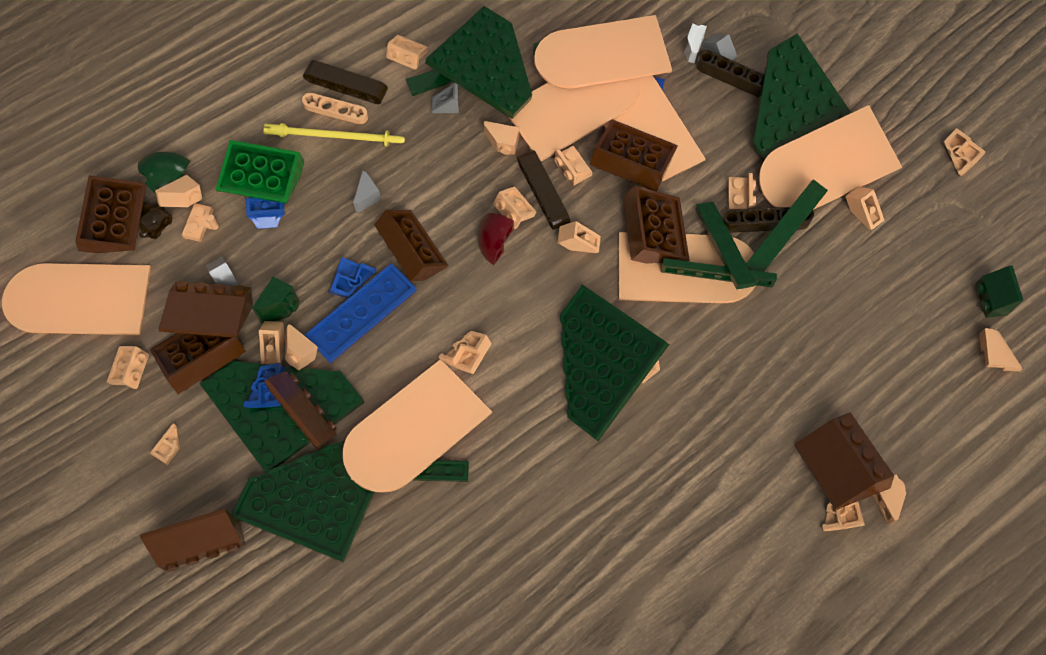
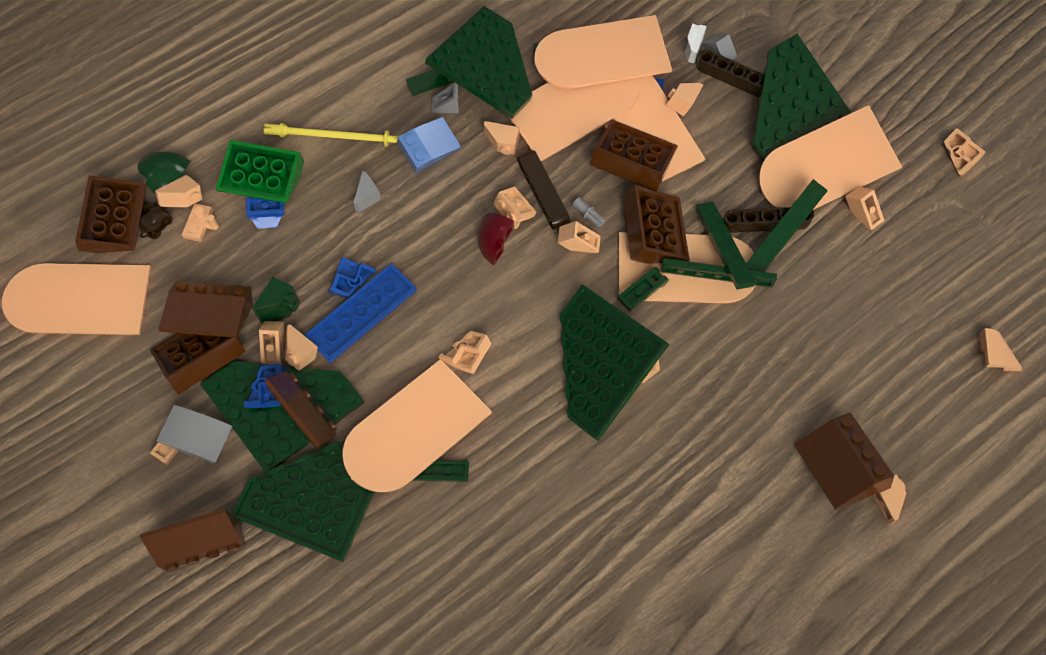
(128, 366): light nougat bracket -> none
(194, 434): none -> light grey slope
(221, 273): light grey slope -> none
(333, 111): light nougat beam -> none
(345, 82): dark brown beam -> none
(405, 51): light nougat bracket -> none
(410, 244): reddish brown slope -> none
(428, 144): none -> medium blue slope
(572, 164): light nougat bracket -> none
(588, 212): none -> light grey axle
(642, 289): none -> dark green plate
(683, 97): none -> light nougat slope
(741, 192): light nougat bracket -> none
(843, 518): light nougat slope -> none
(999, 292): dark green slope -> none

